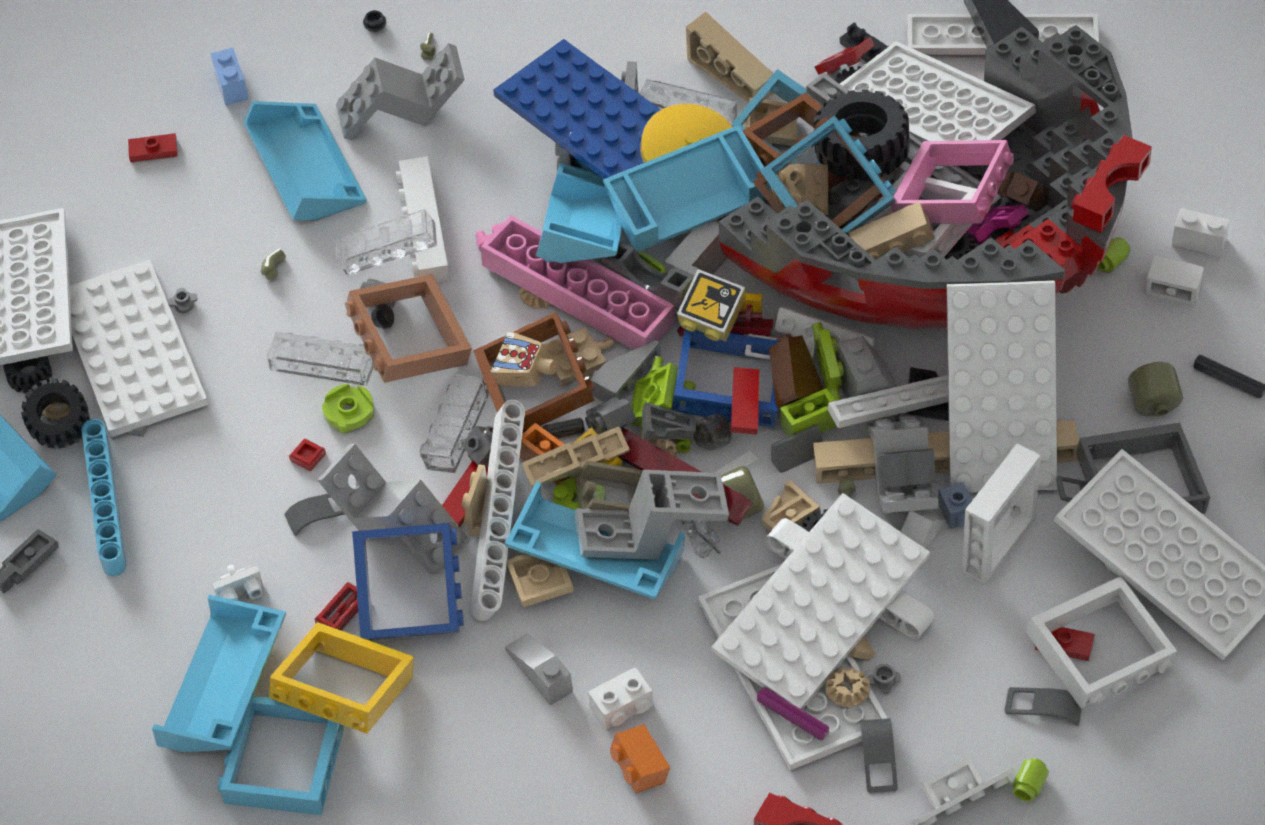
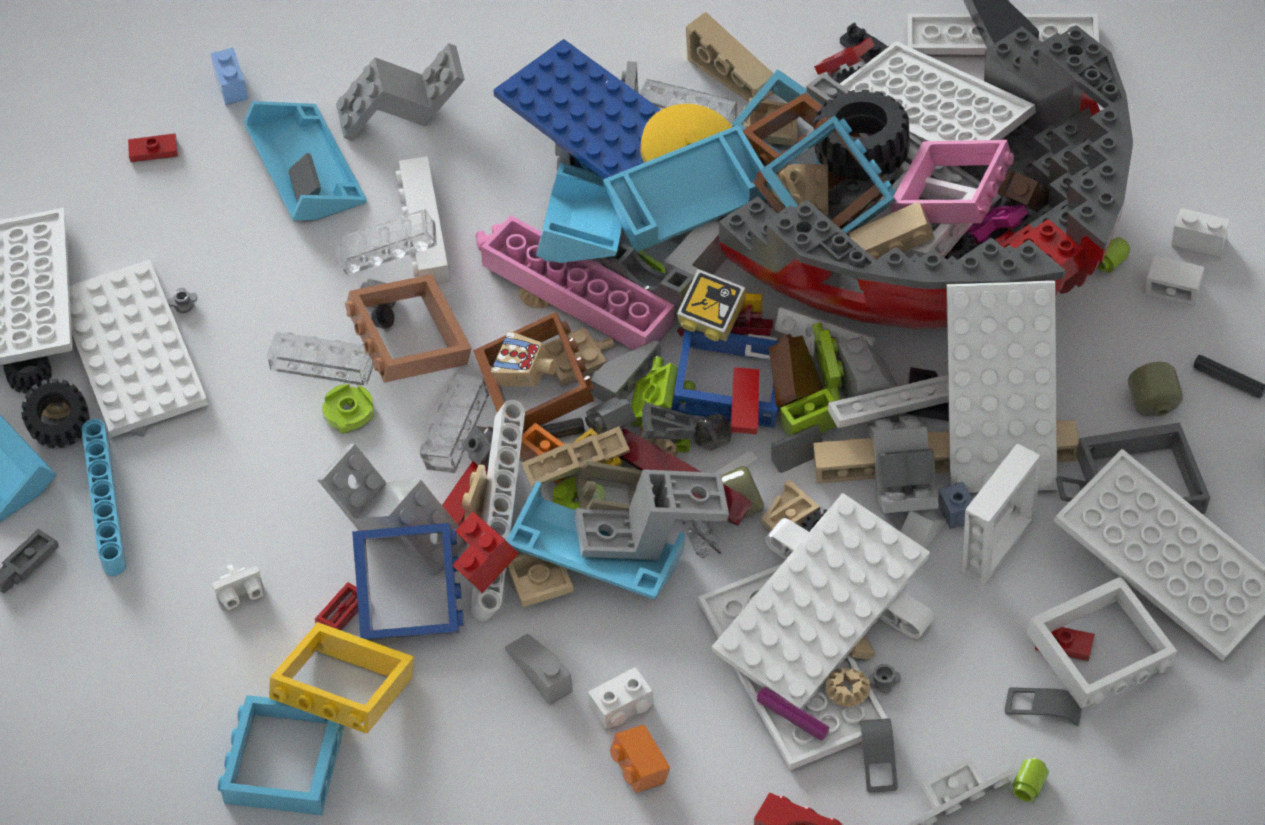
(221, 677): medium azure slope -> none
(270, 262): olive arm -> none
(304, 177): none -> dark grey slope
(307, 454): red tile -> none
(310, 511): dark grey piece -> none
(374, 21): black plate -> none
(428, 50): olive hand -> none
(486, 554): none -> red brick
(847, 487): olive hand -> none
(1124, 162): red arch -> none

